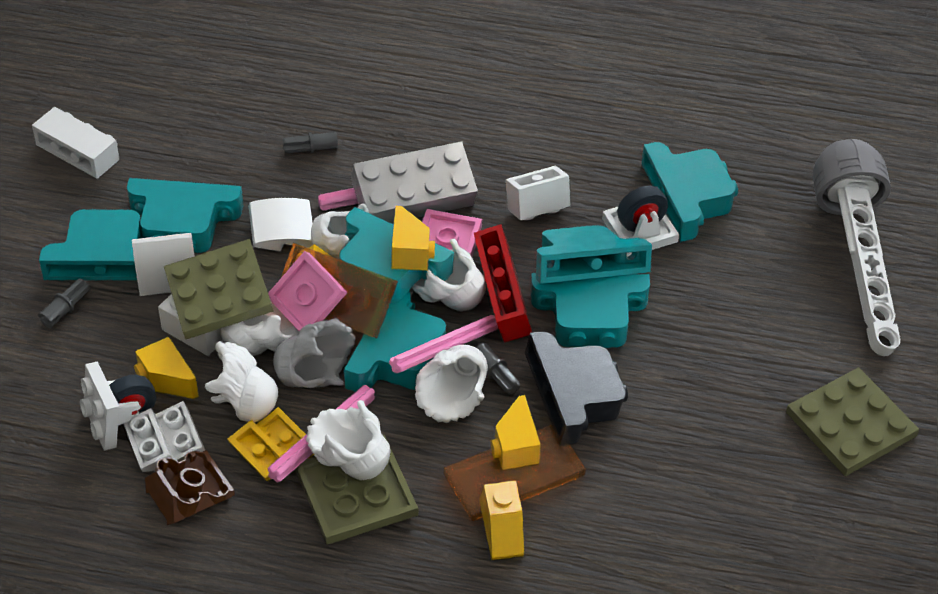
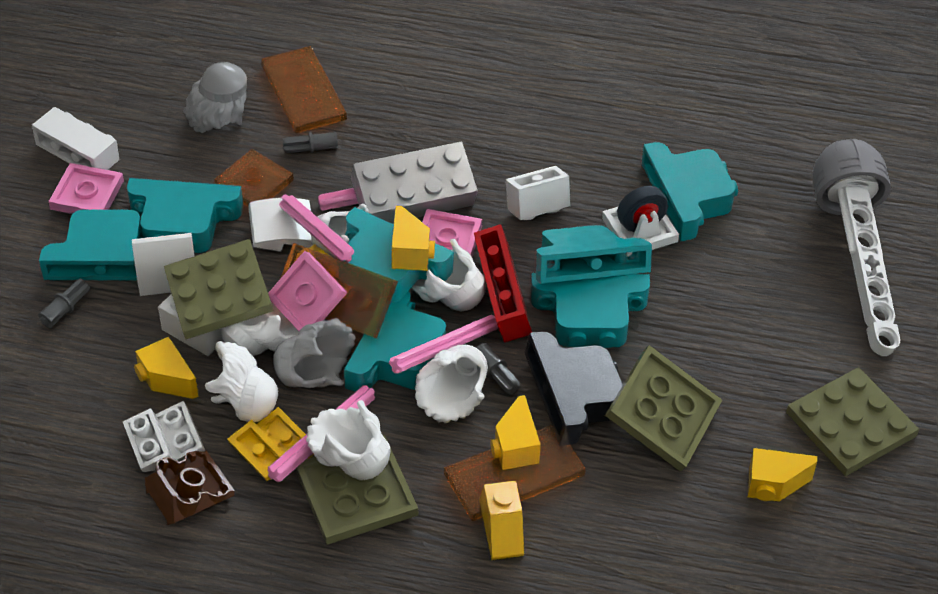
(85, 189): none -> bright pink plate
(113, 402): white plate -> none
(217, 98): none -> light grey hair
(257, 177): none -> clear orange plate
(303, 89): none -> clear orange tile
(317, 228): none -> bright pink axle
(664, 408): none -> olive plate
(778, 473): none -> yellow slope

